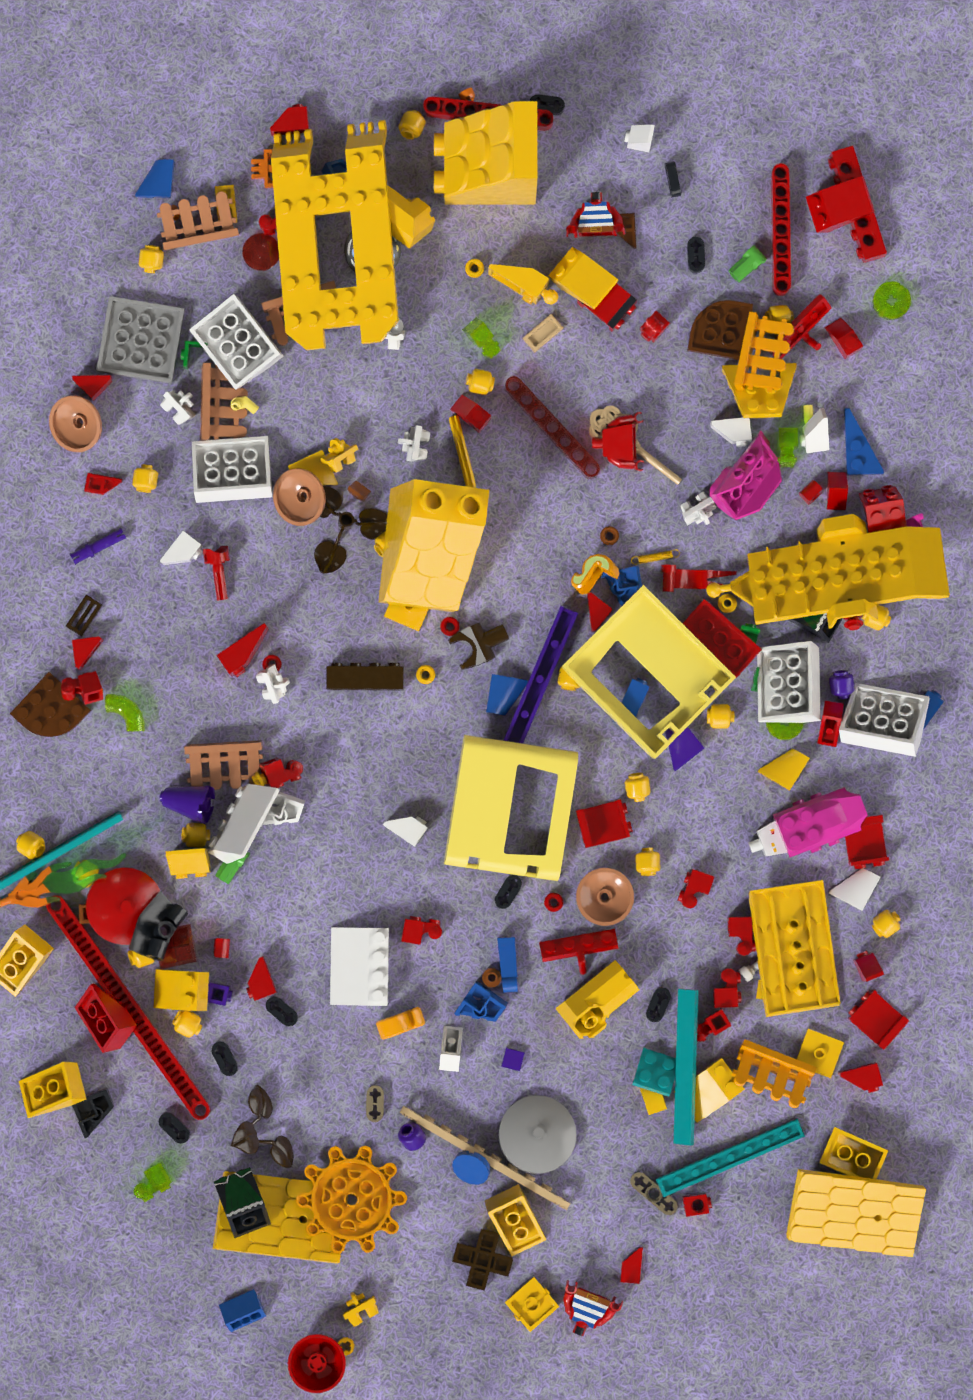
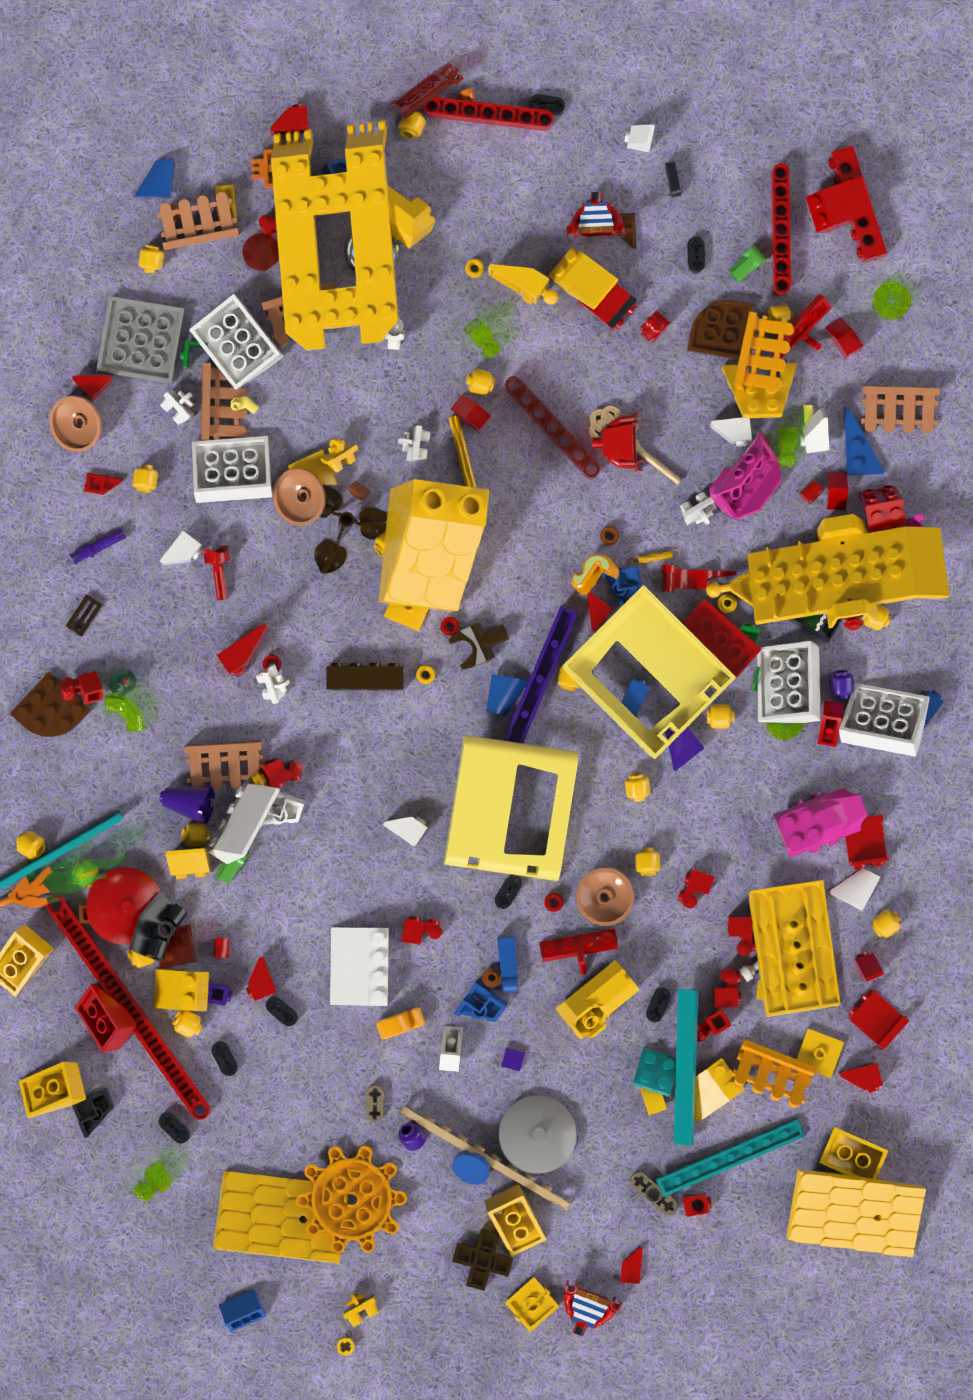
(84, 649): red slope -> none
(122, 681): none -> clear green head
(242, 1202): slope -> none
(246, 1136): dark brown plant -> none
(314, 1374): red piece -> none
(426, 90): none -> clear red tile
(489, 157): yellow slope -> none
(542, 333): tan tile -> none
(604, 823): red panel -> none
(768, 840): white torso -> none
(785, 768): yellow slope -> none
(908, 402): none -> nougat fence

